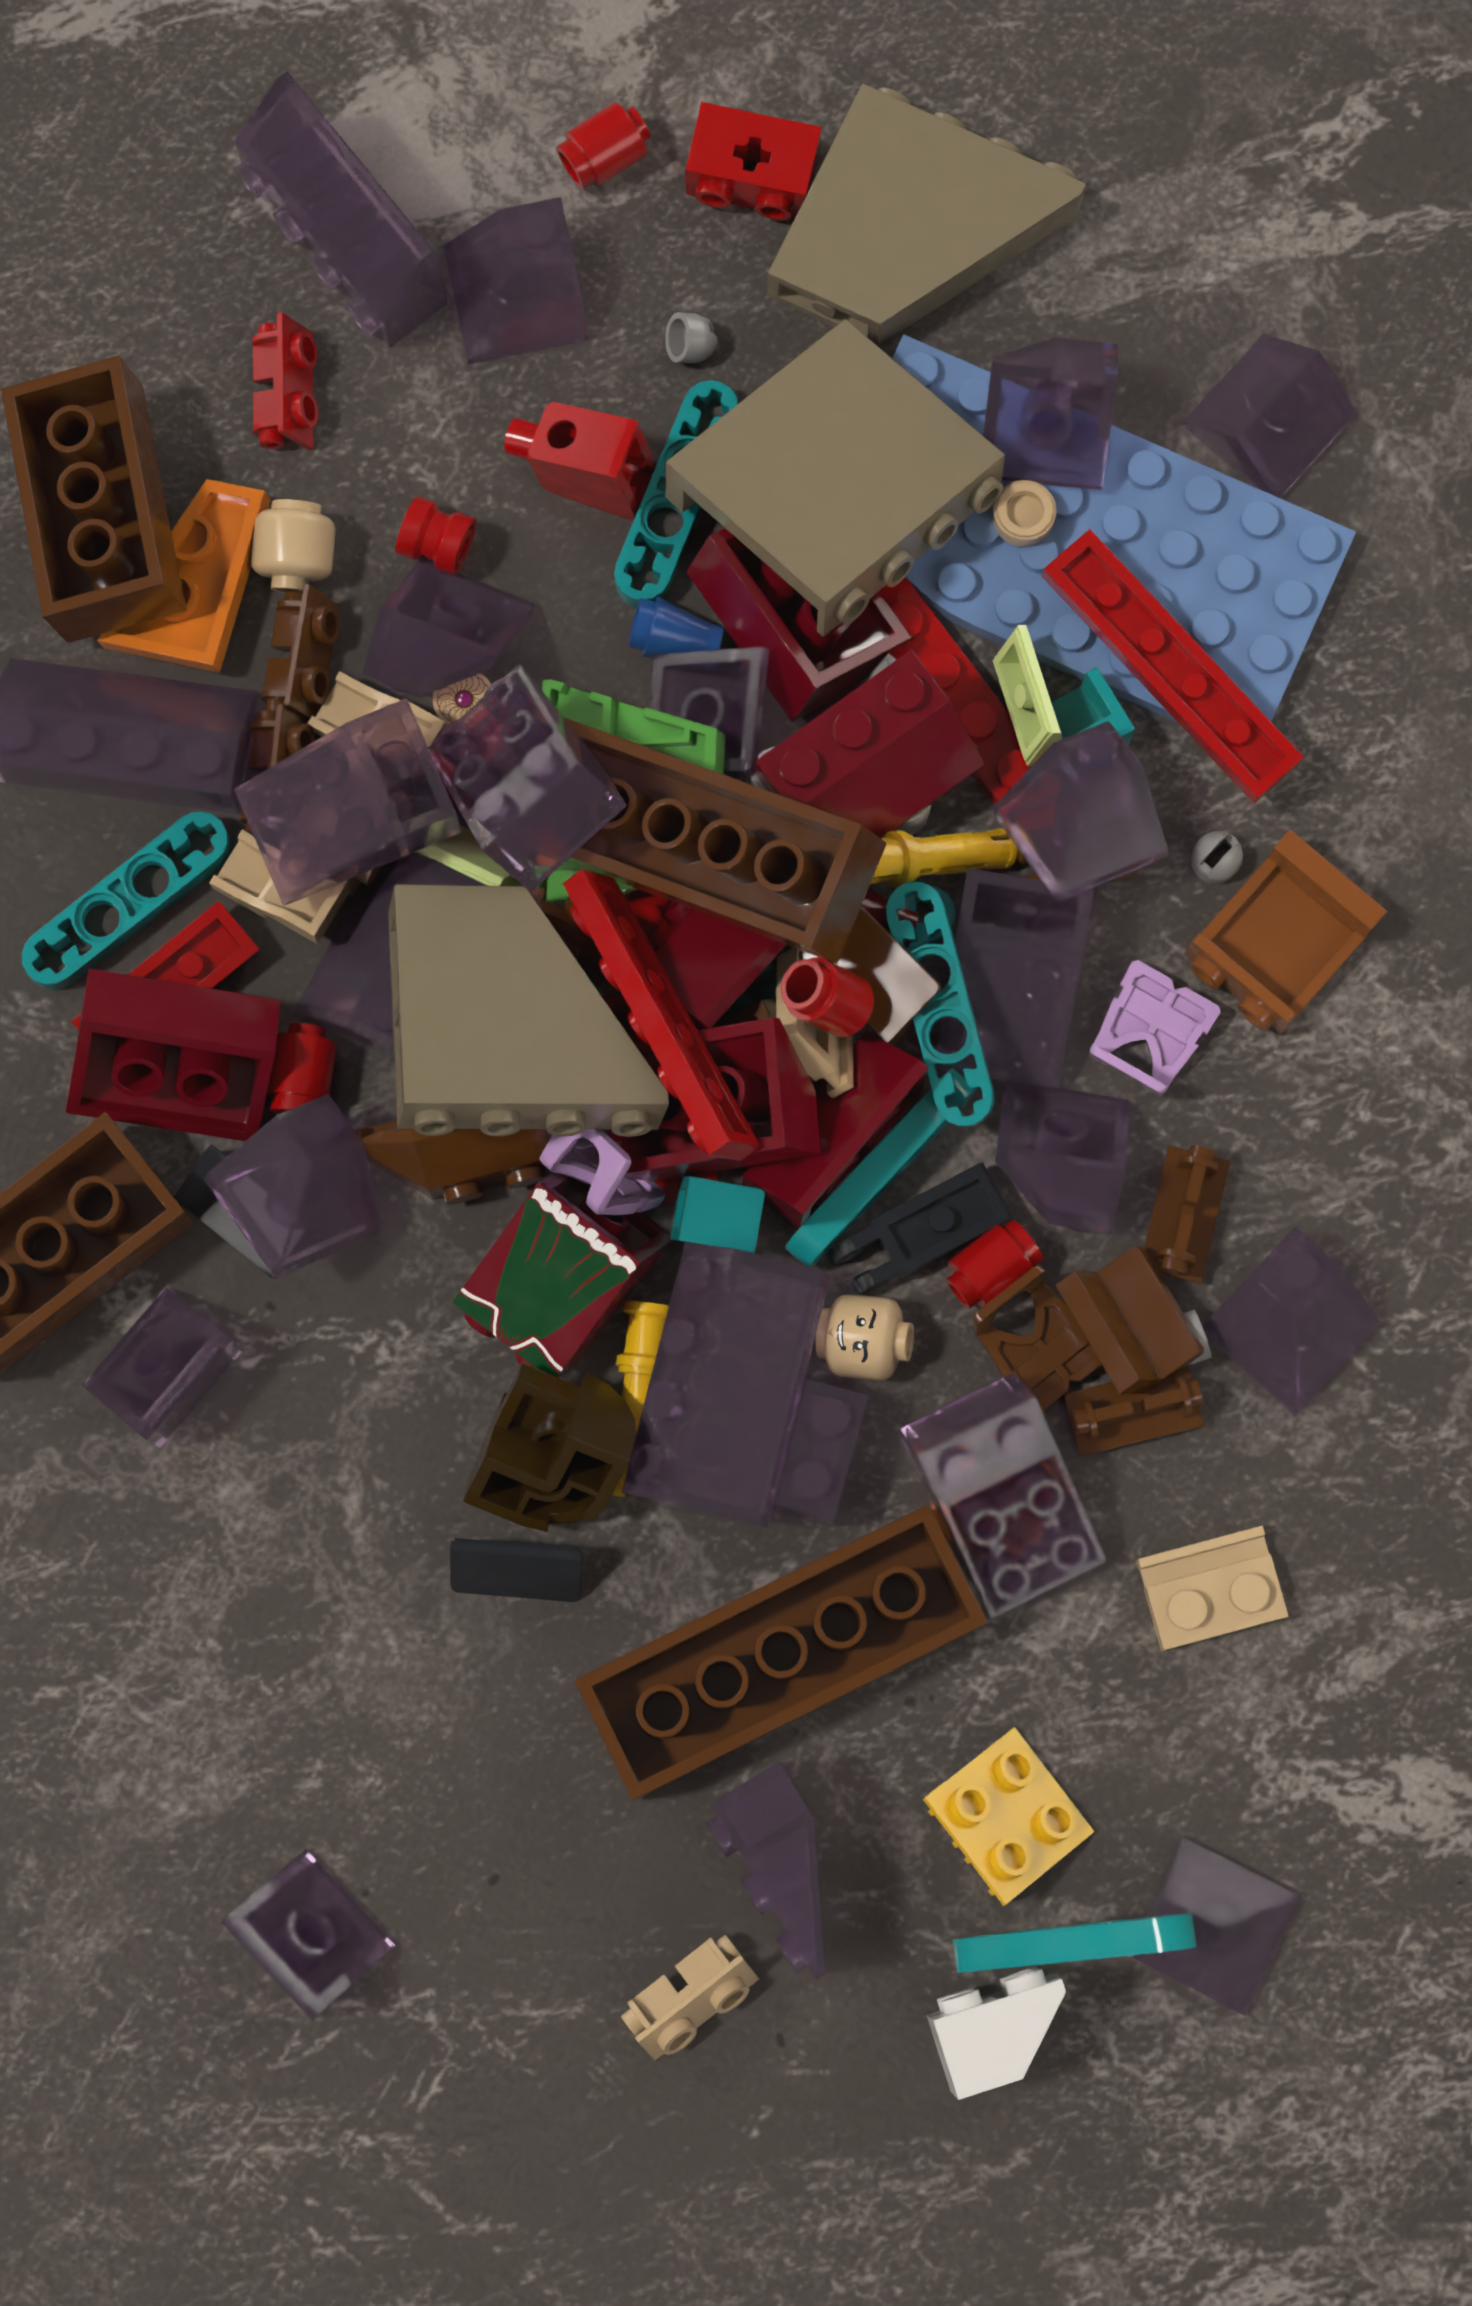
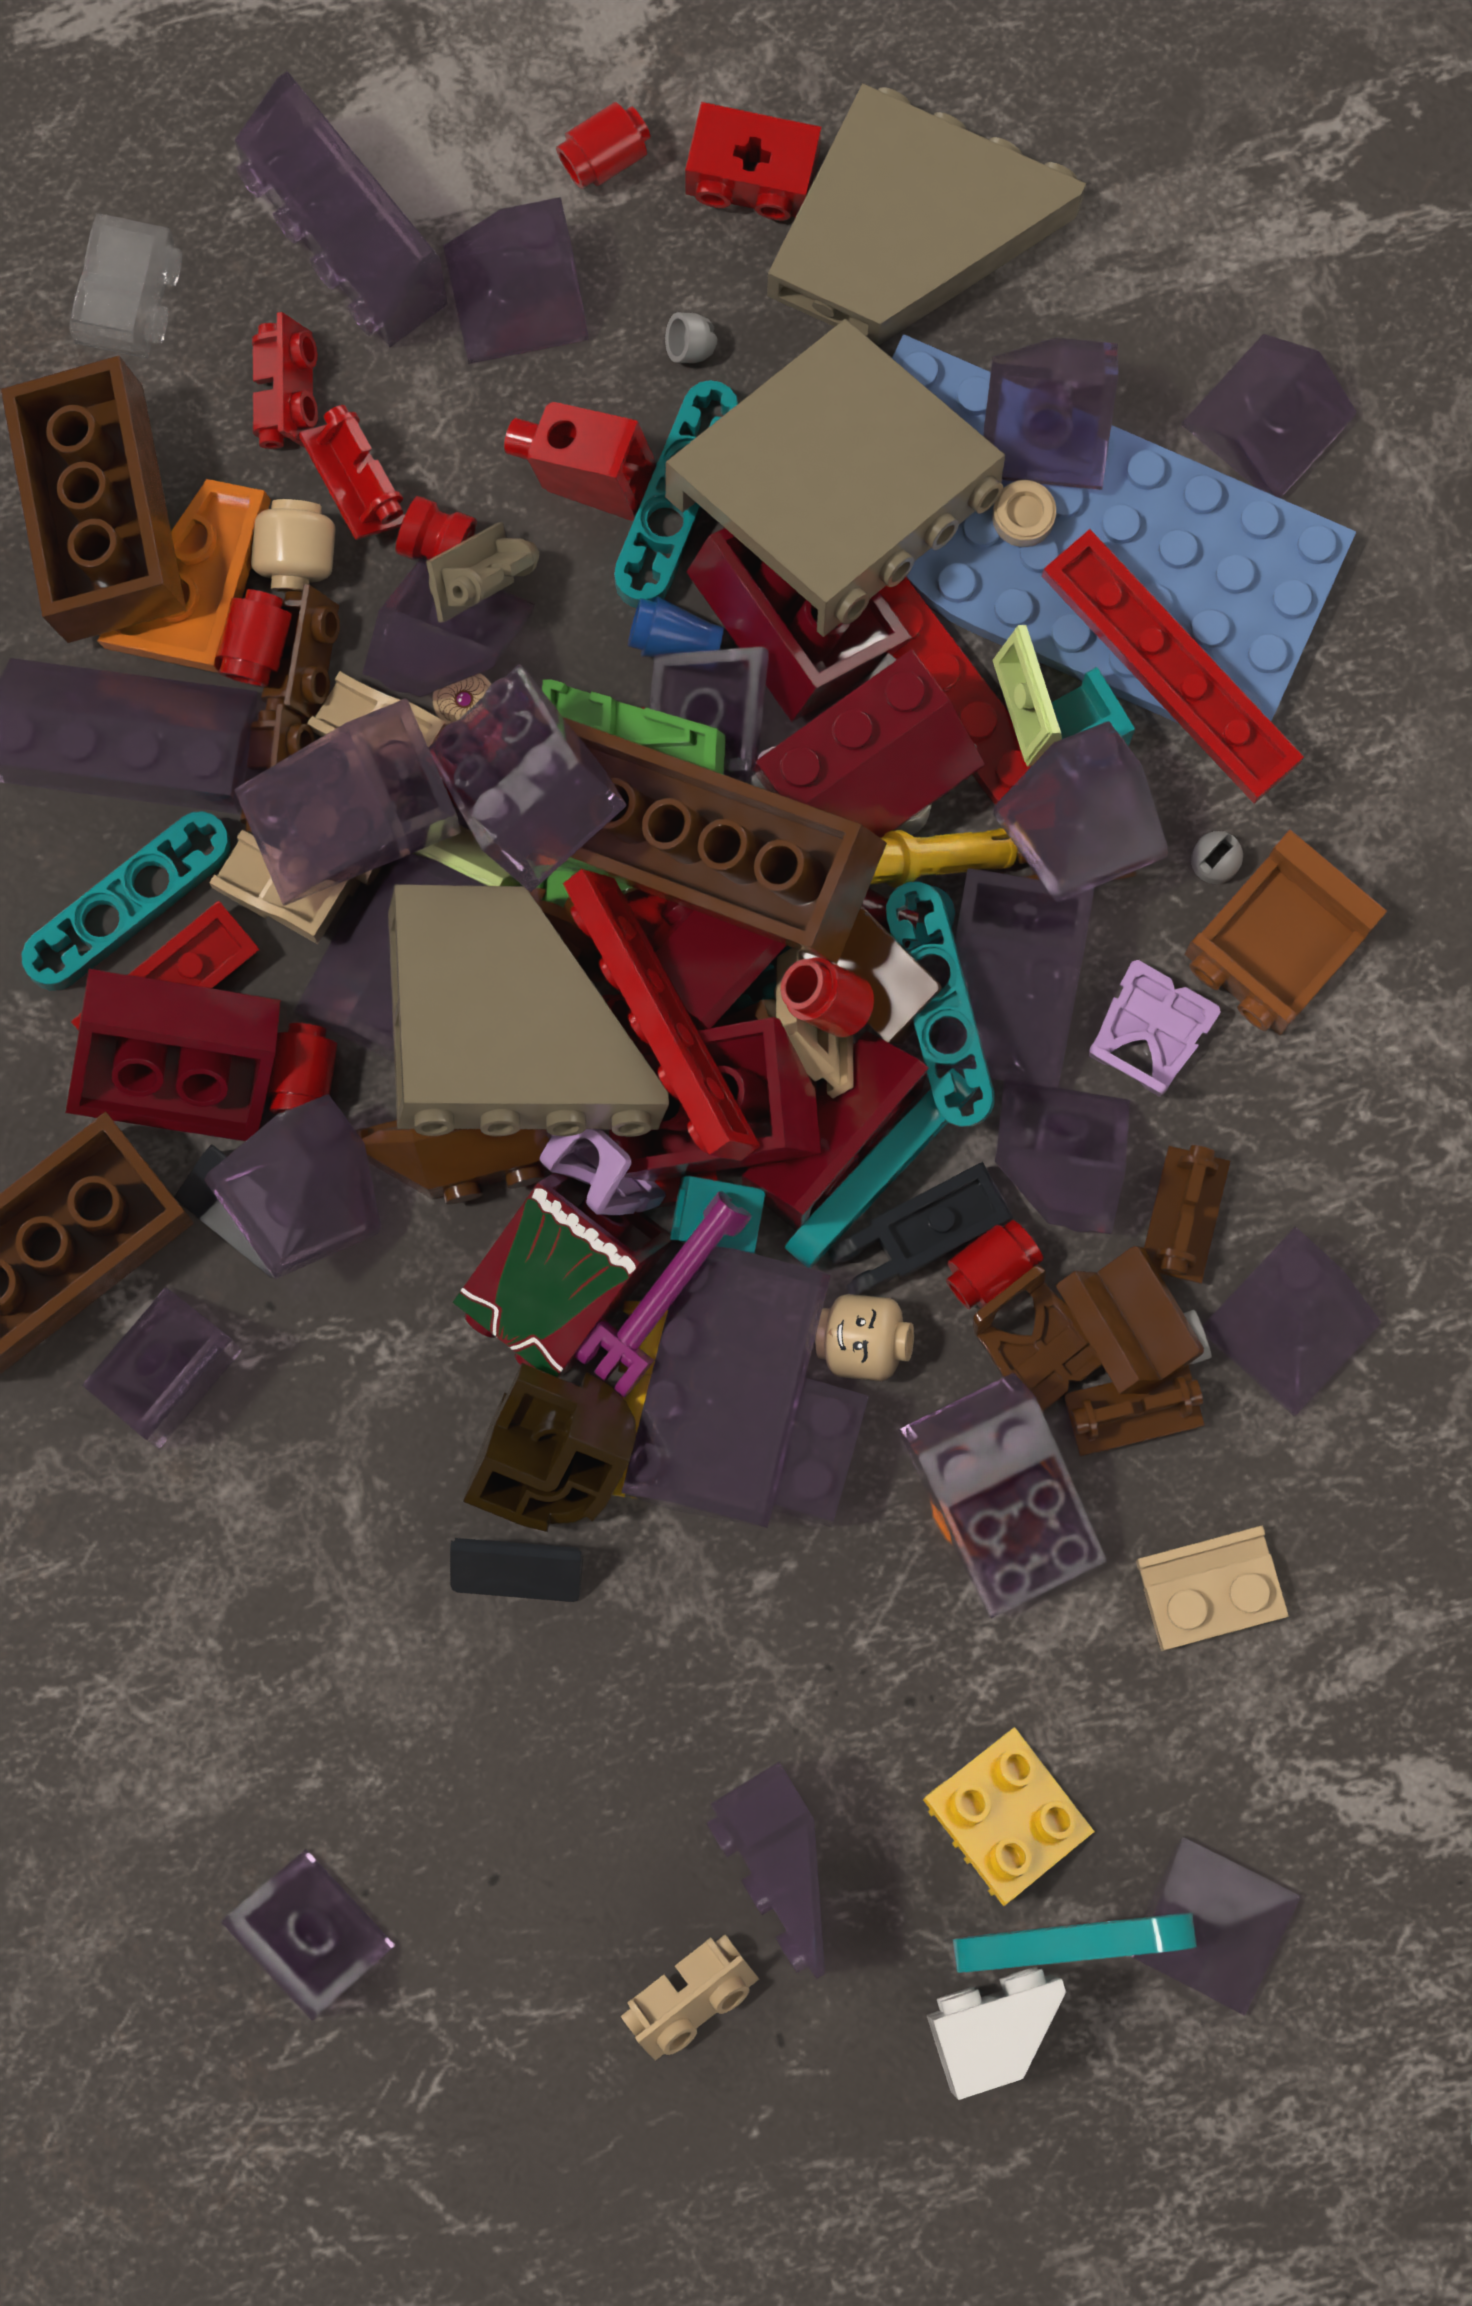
(124, 286): none -> clear brick
(253, 638): none -> red brick
(352, 475): none -> red hinge
(478, 569): none -> dark tan hinge
(719, 1219): none -> magenta hinge
(780, 1652): reddish brown brick -> none

